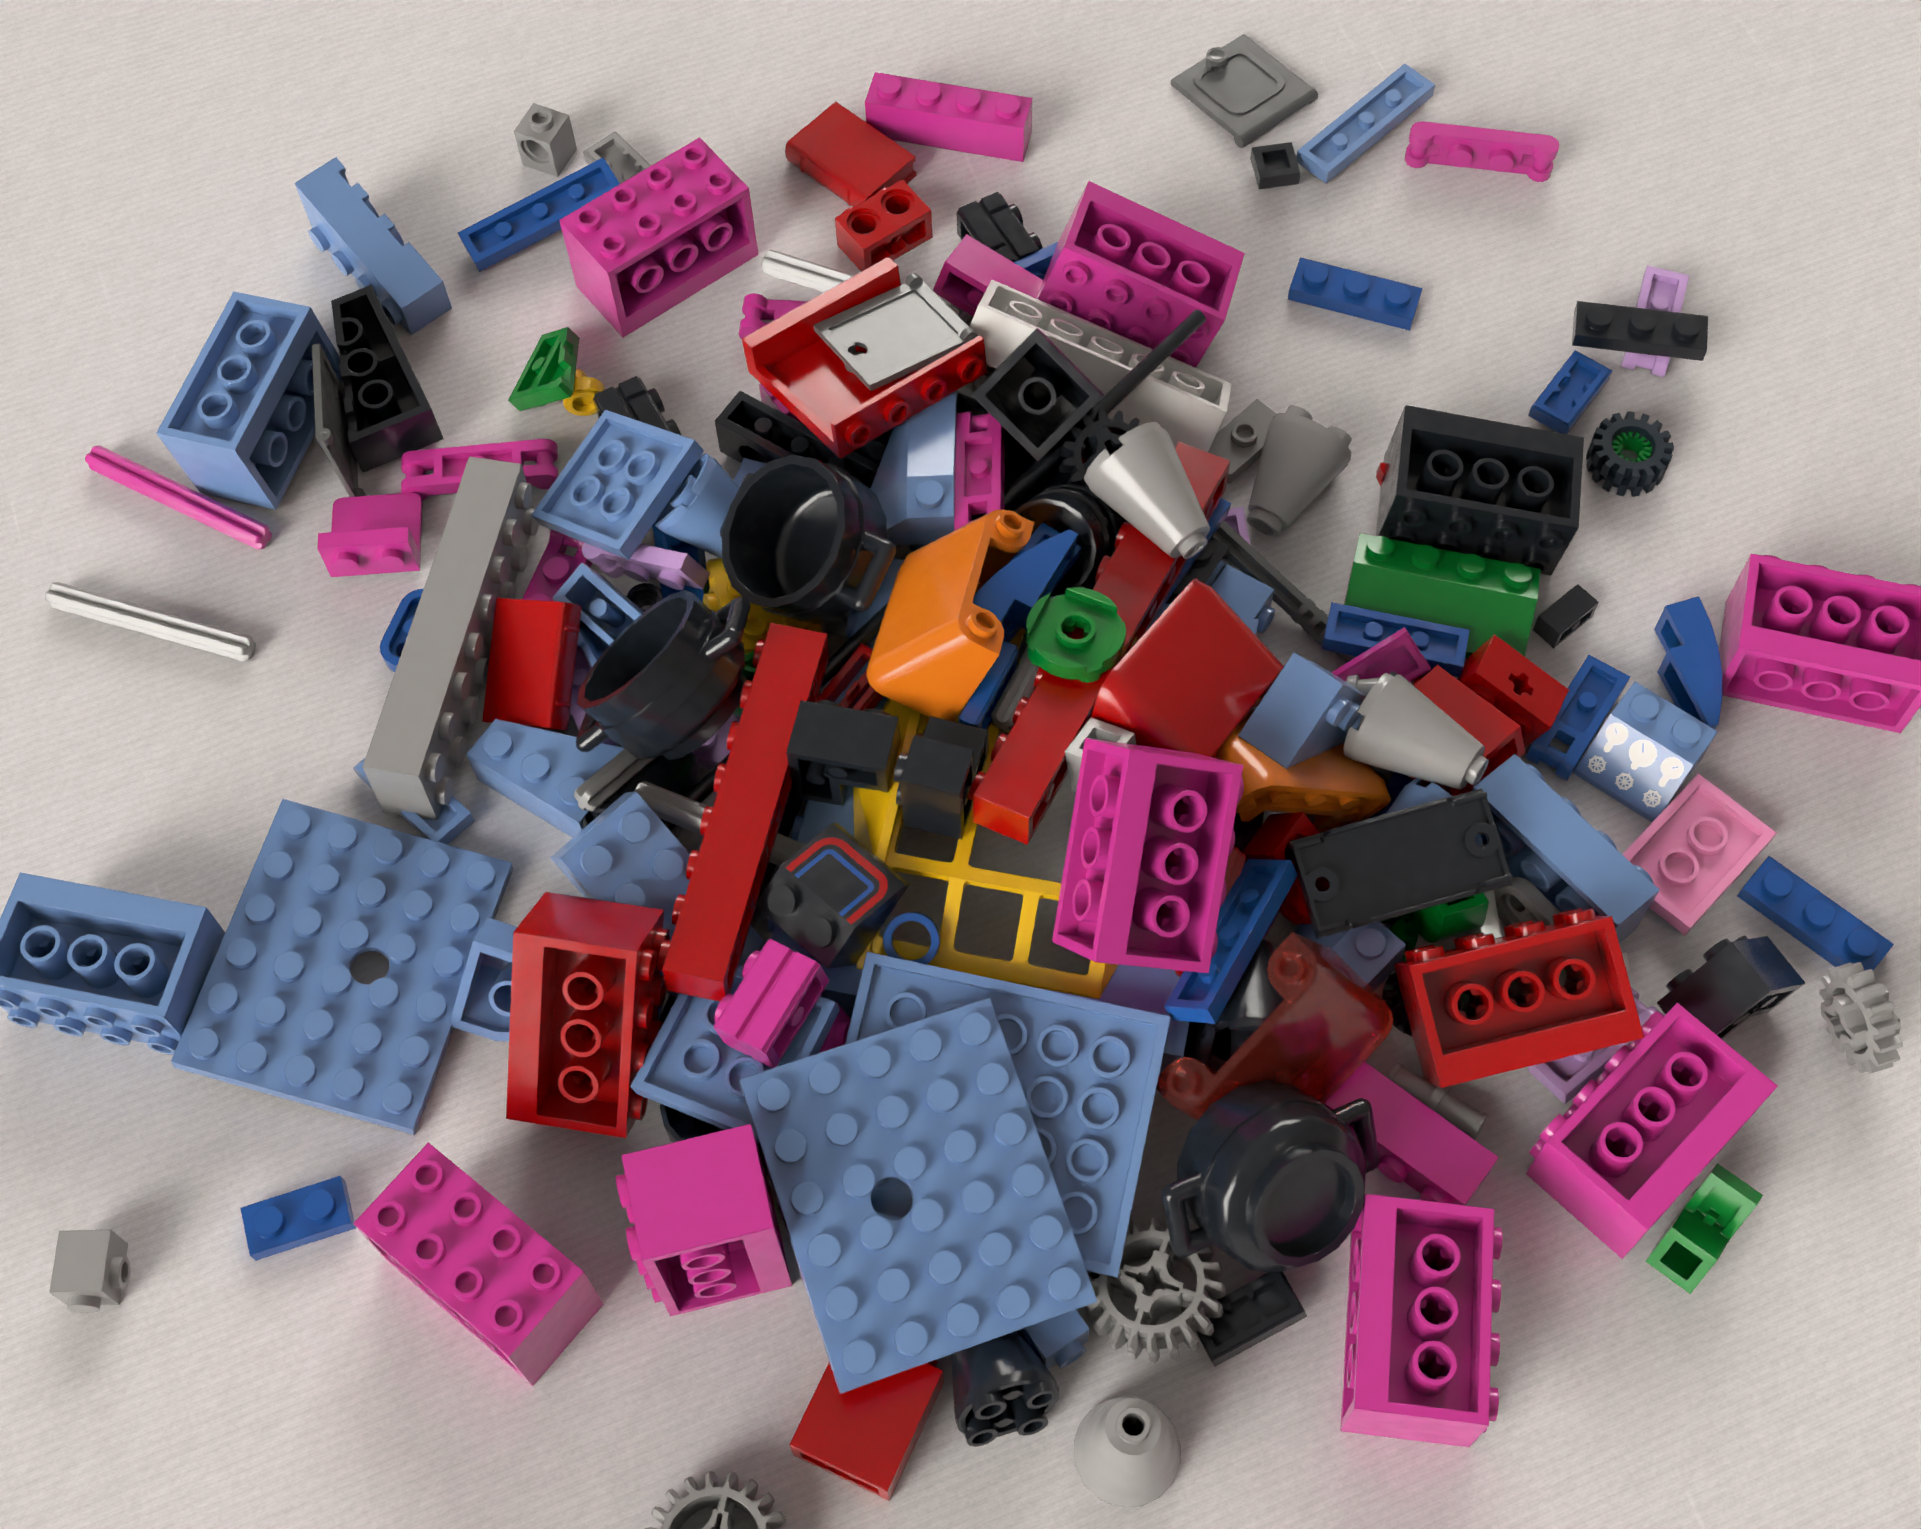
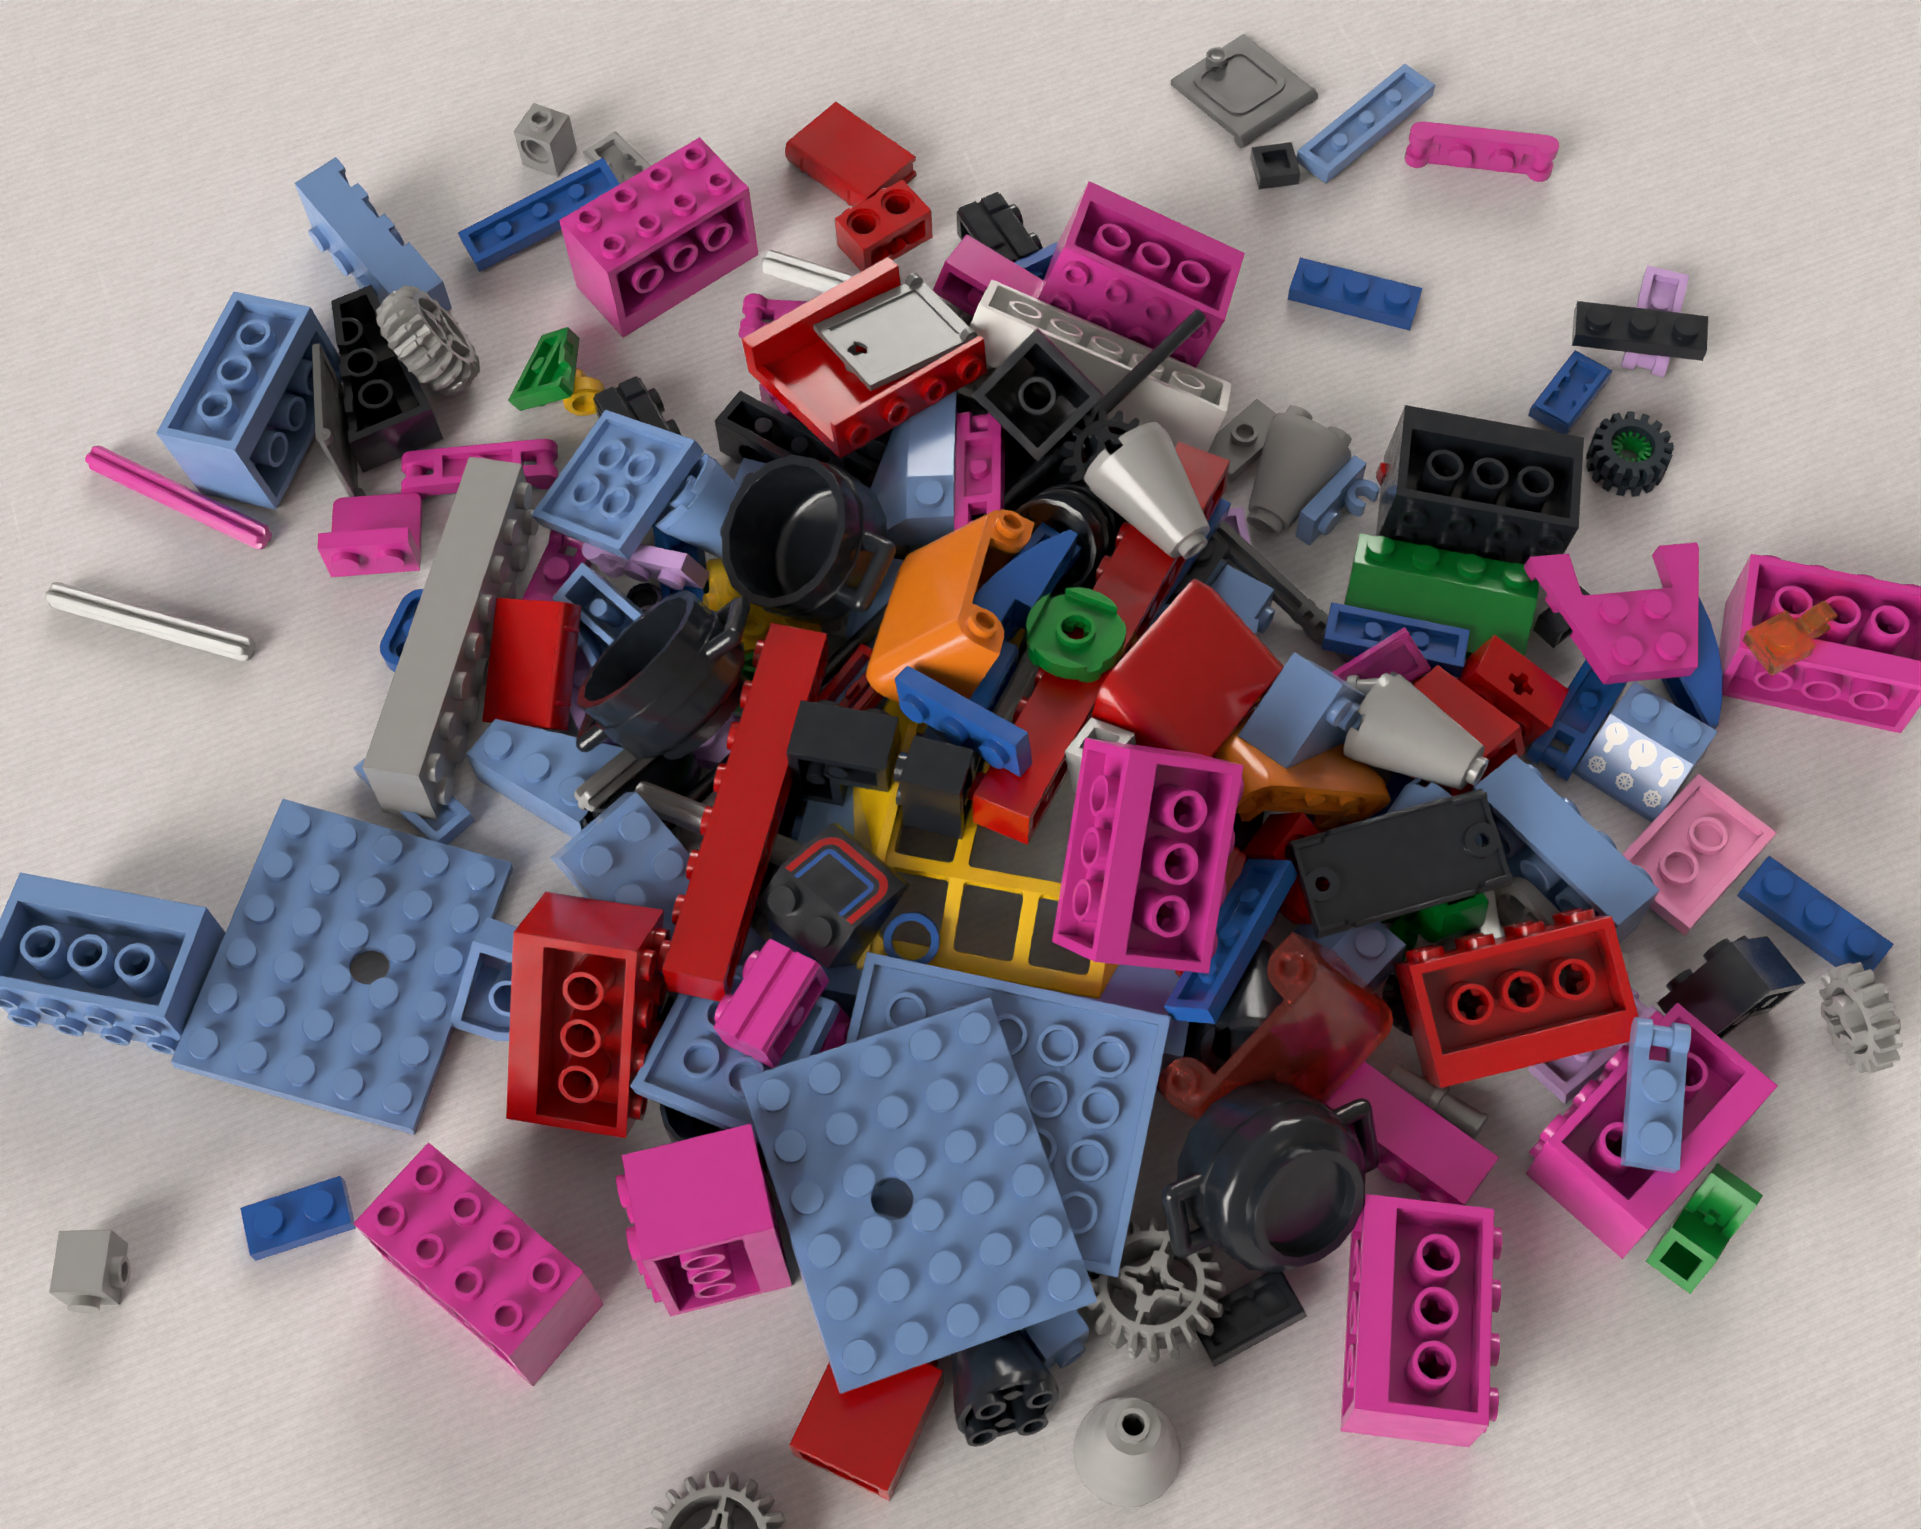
(427, 340): none -> light grey gear
(950, 116): dark pink brick -> none
(963, 721): none -> blue plate
(1323, 510): none -> medium blue plate
(1630, 632): none -> dark pink wing
(1655, 1096): none -> medium blue plate
(1786, 641): none -> clear orange plate

